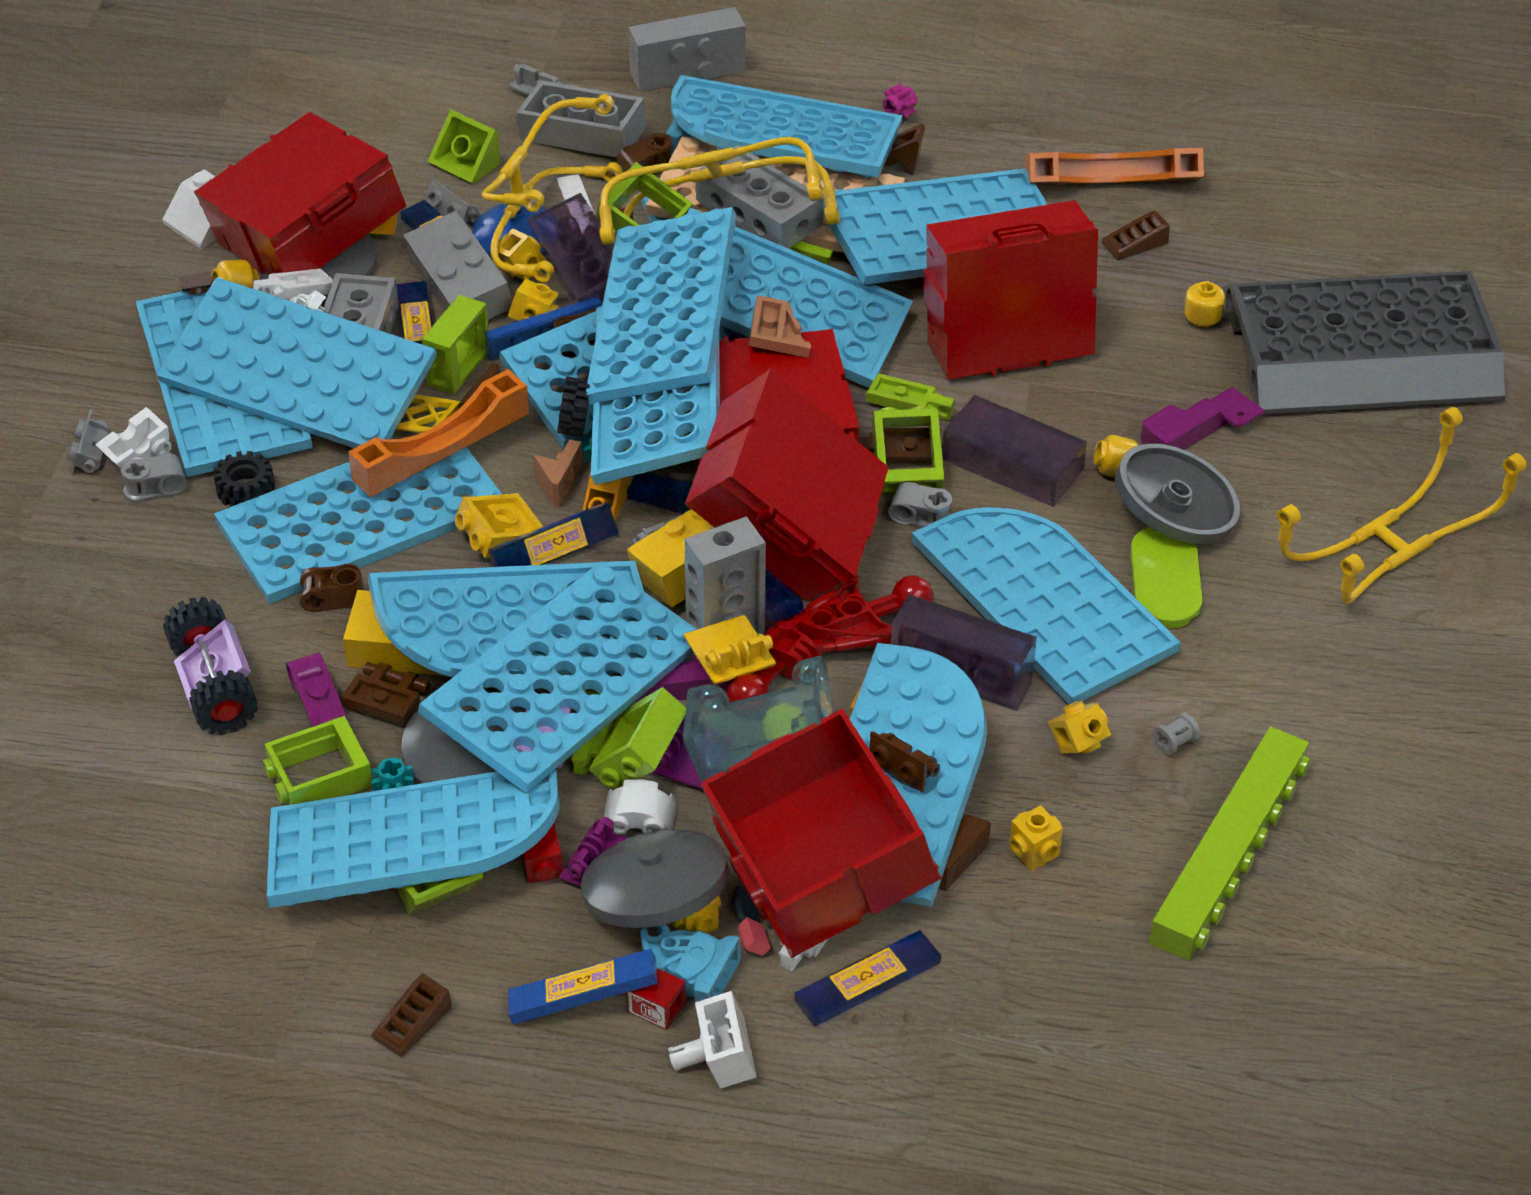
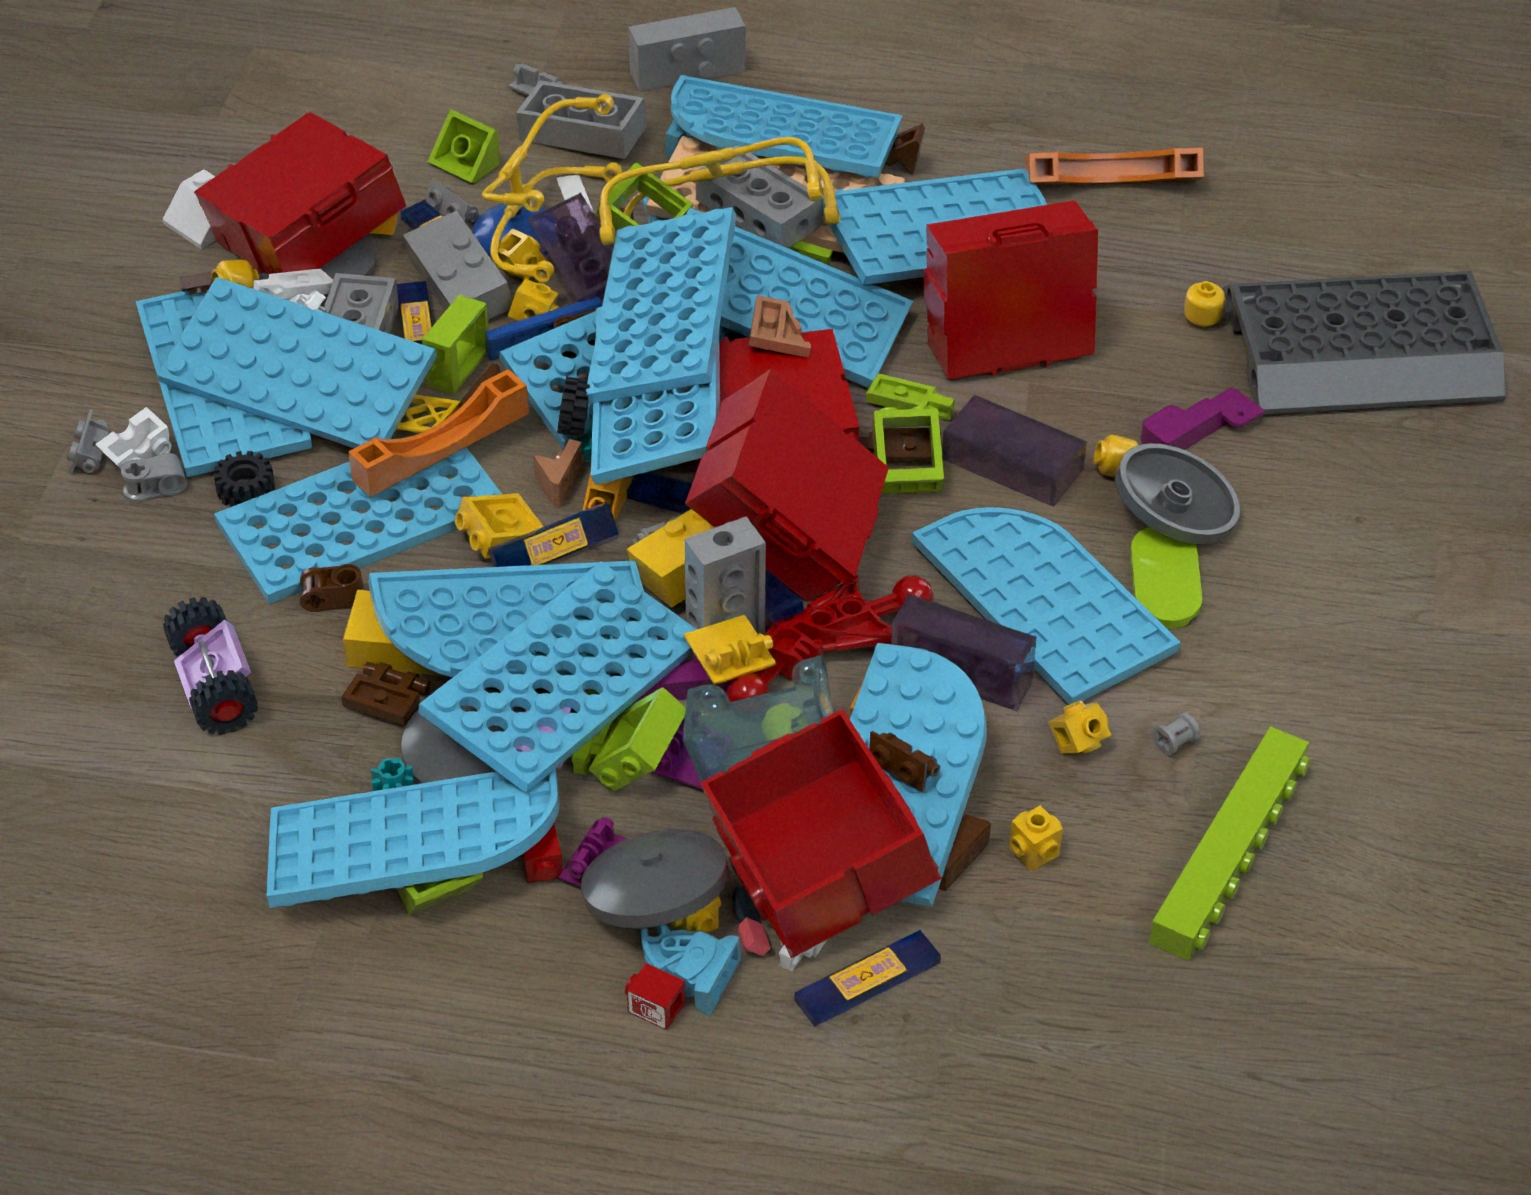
(311, 744): lime window -> none
(315, 689): magenta plate -> none
(426, 995): reddish brown slope -> none
(582, 986): blue tile -> none
(640, 806): white cylinder -> none
(646, 152): reddish brown piece -> none
(721, 1043): white brick -> none
(900, 101): dark pink gear -> none
(919, 504): light grey piece -> none
(1147, 231): reddish brown slope -> none
(1354, 564): yellow bar -> none

